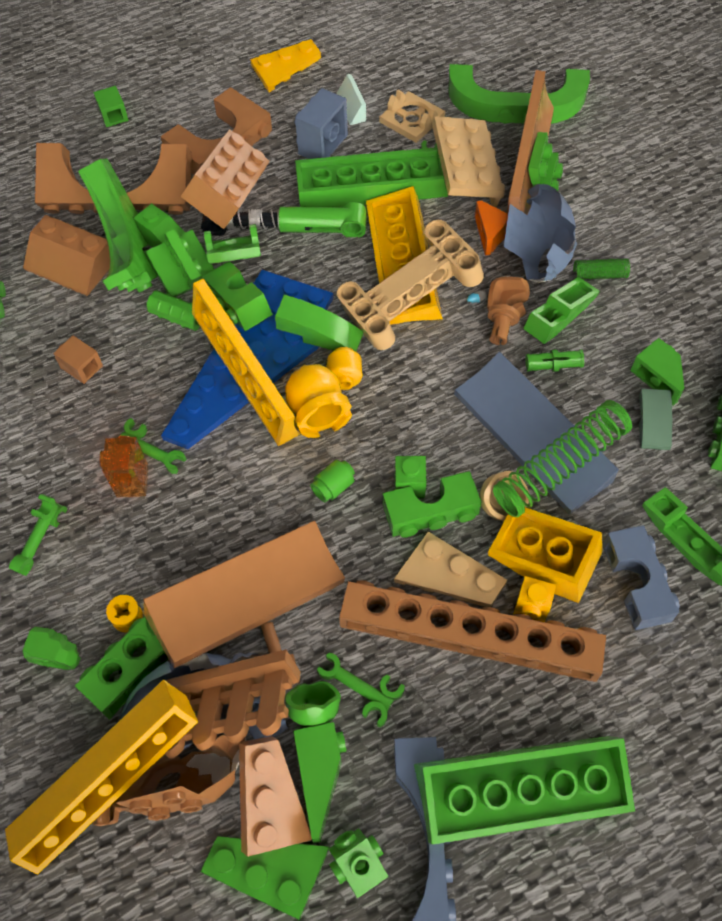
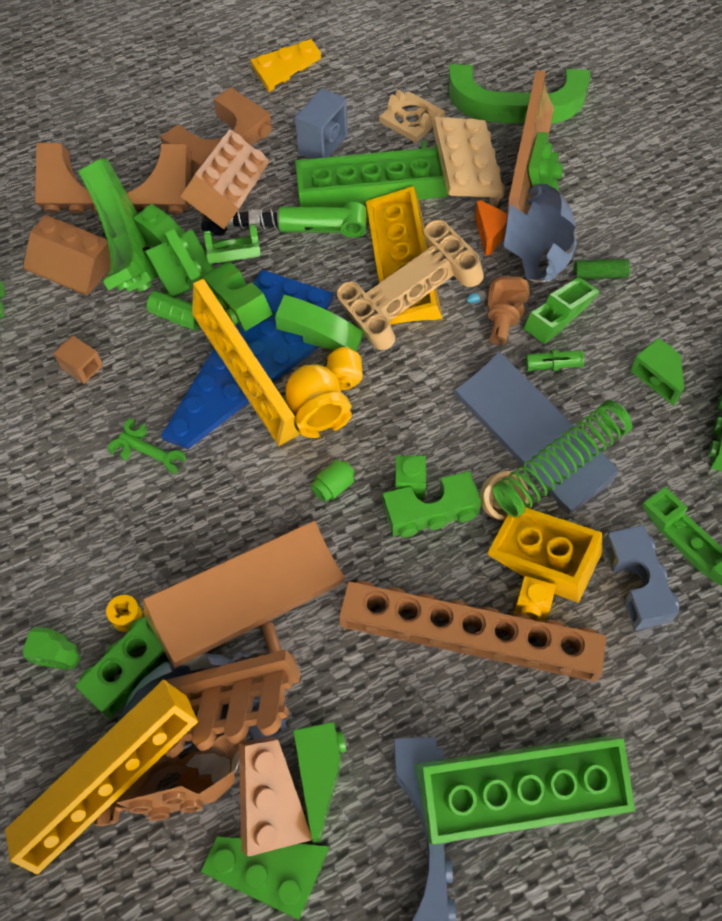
(47, 516): bright green bar -> none
(111, 106): bright green brick -> none
(124, 466): clear orange brick -> none
(321, 704): bright green helmet -> none
(355, 103): light aqua slope -> none
(357, 861): bright green brick -> none
(380, 700): bright green bar -> none
(446, 570): tan wing -> none
(656, 419): sand green slope -> none

